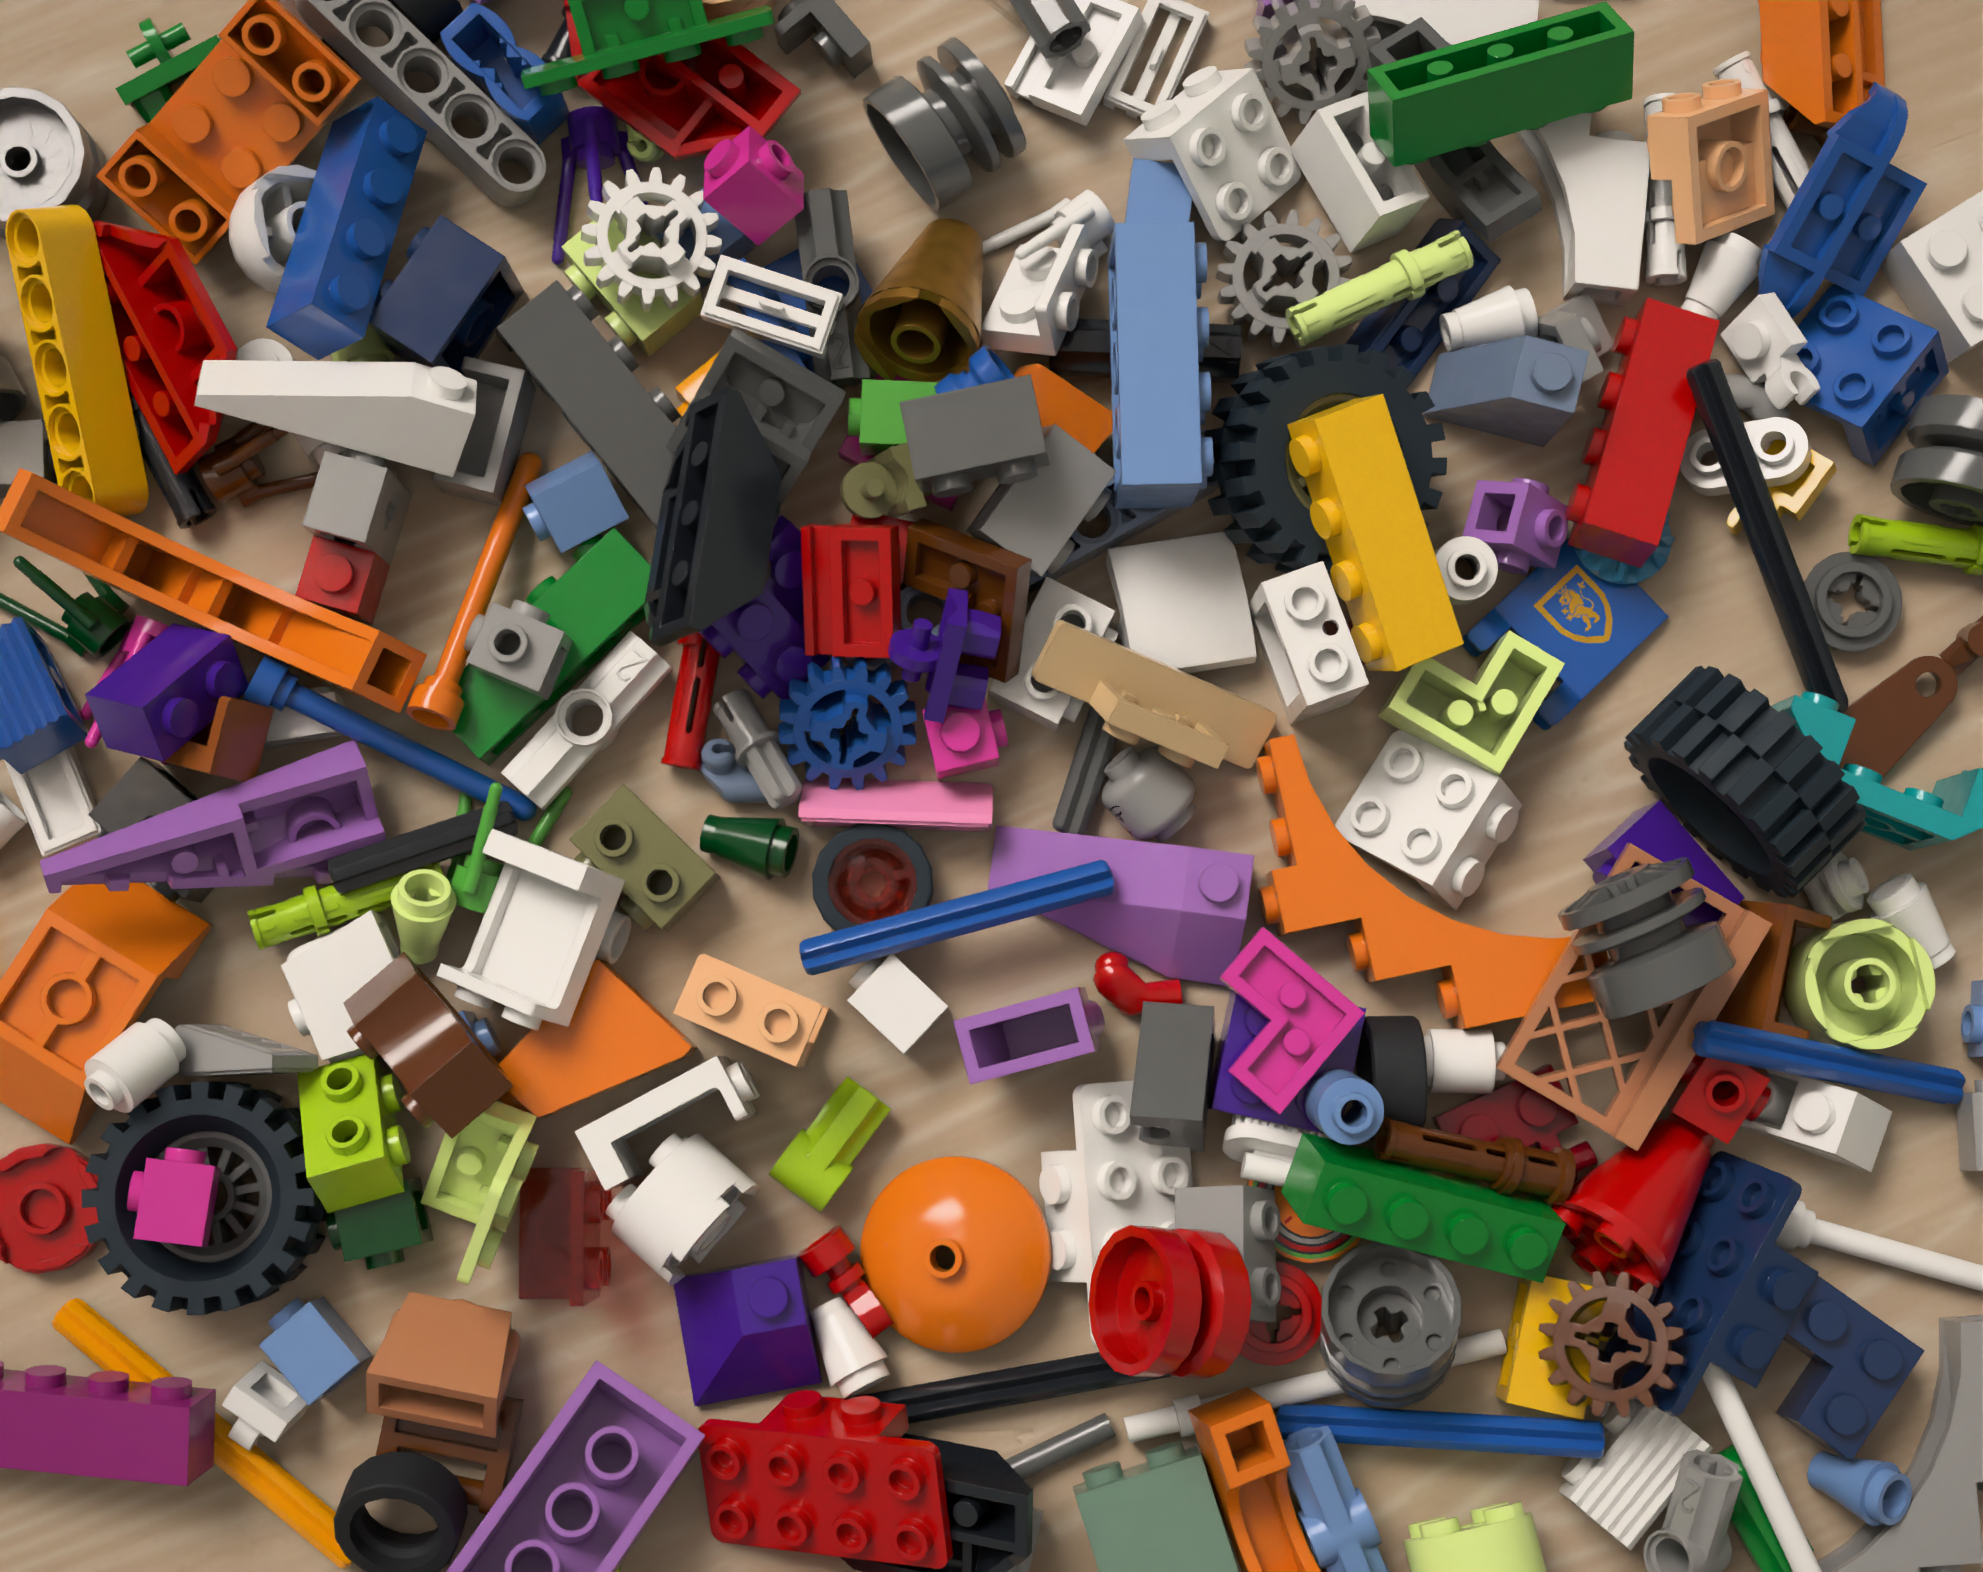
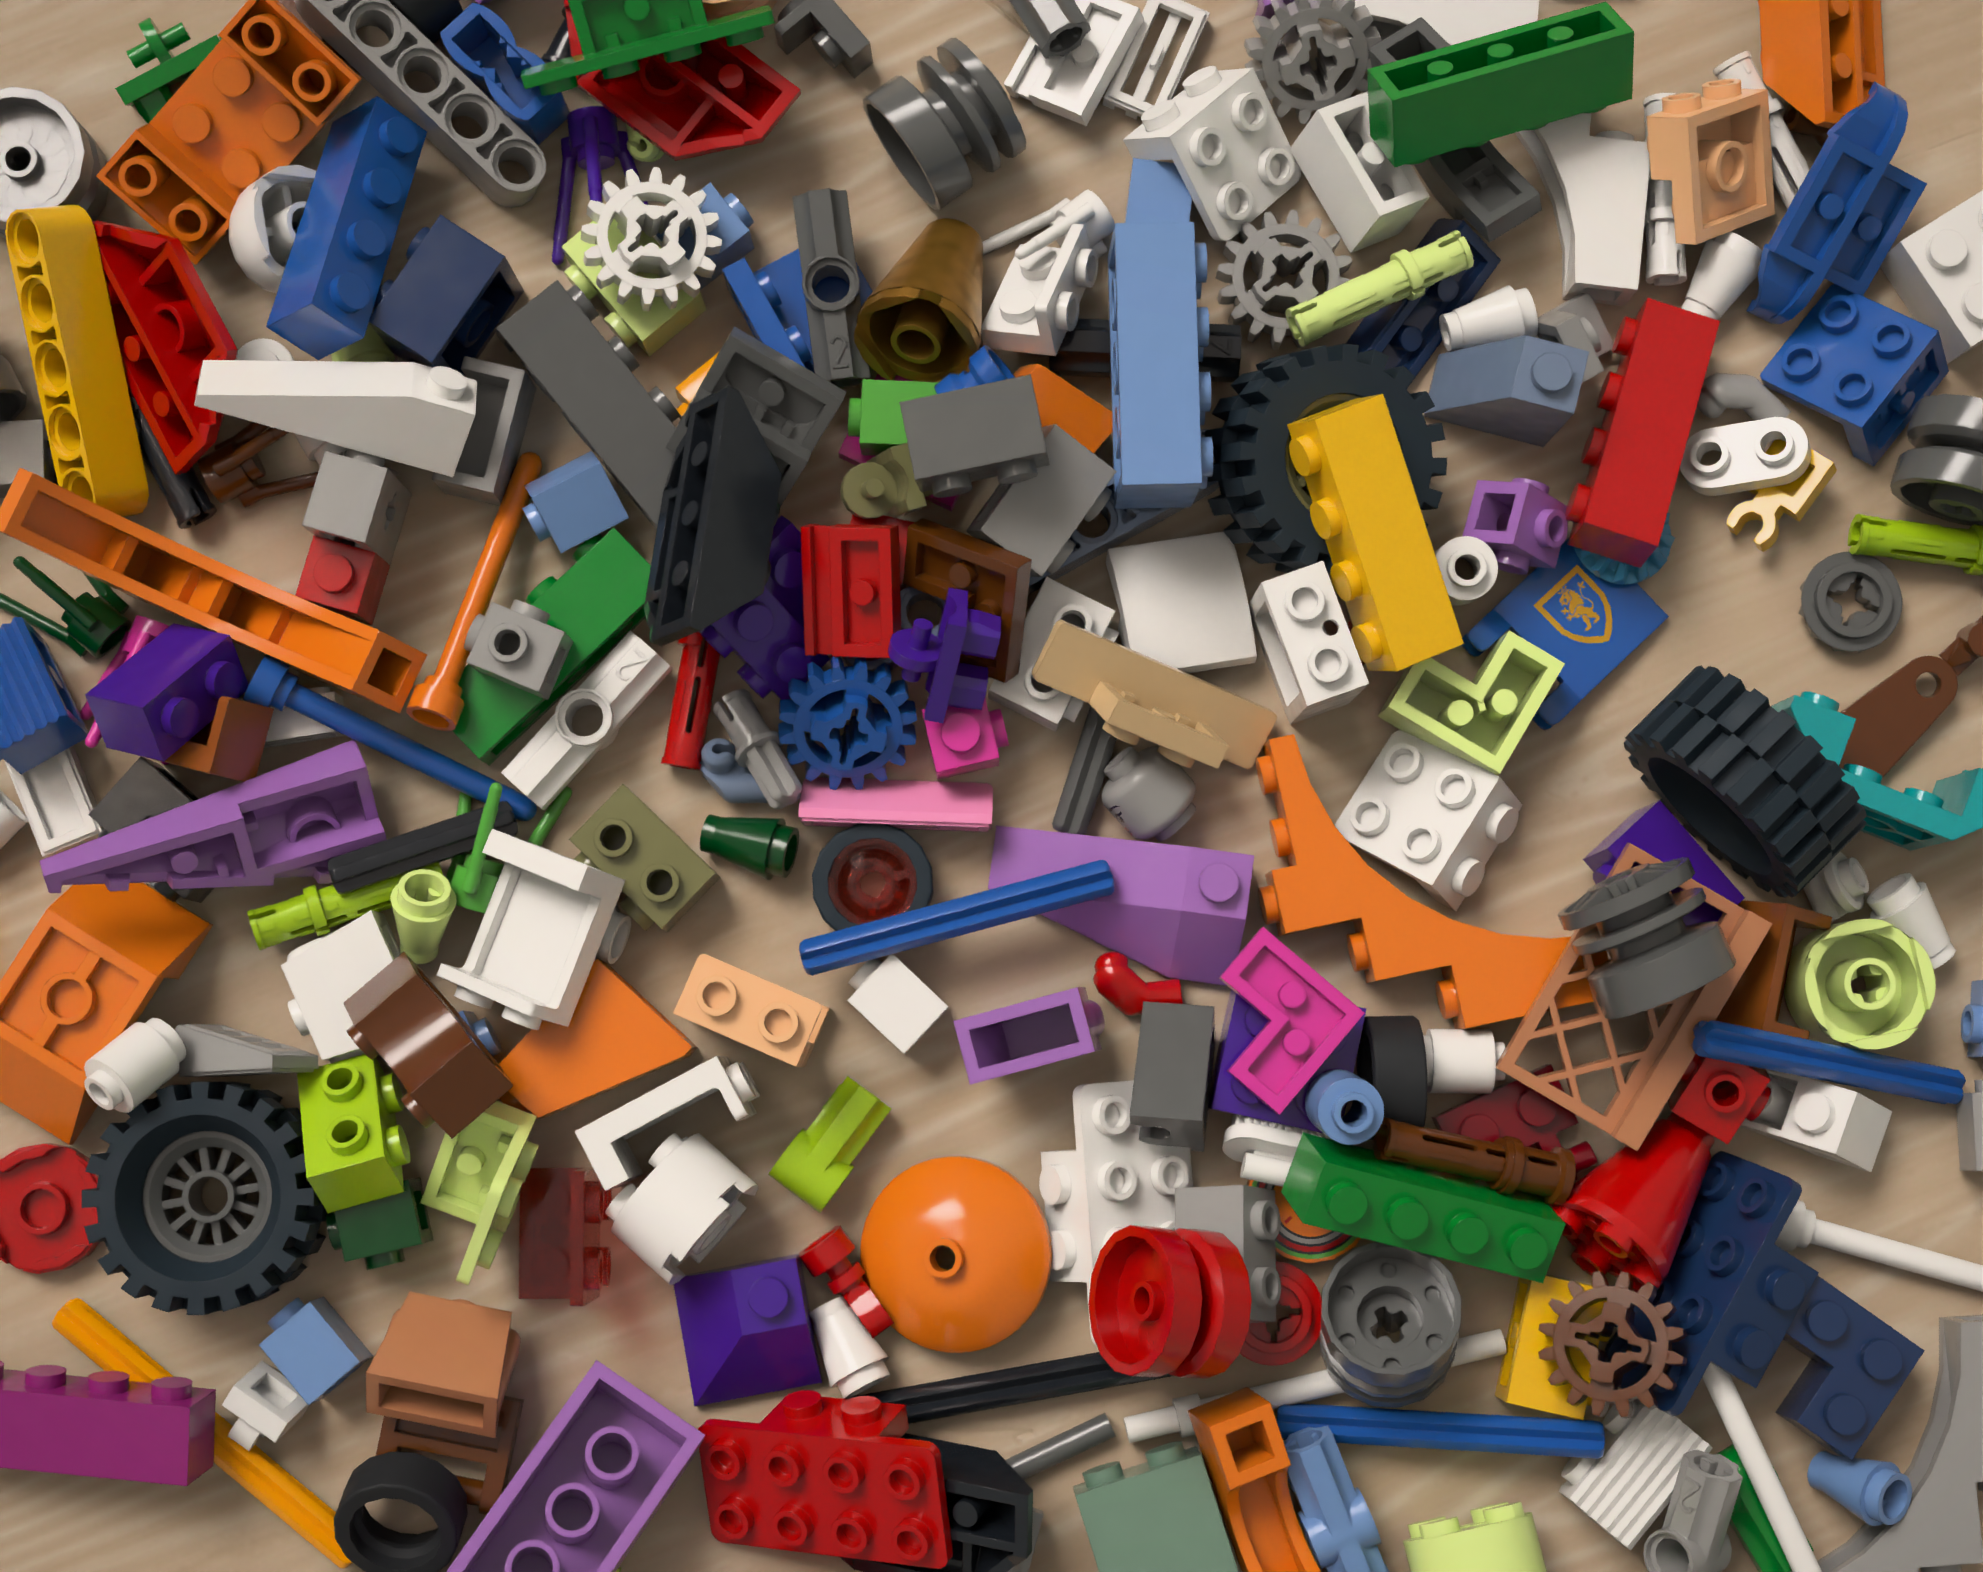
(174, 1198): dark pink brick -> none
(753, 184): dark pink brick -> none
(822, 324): white tile -> none
(1765, 531): black axle -> none
(1767, 348): white plate -> none

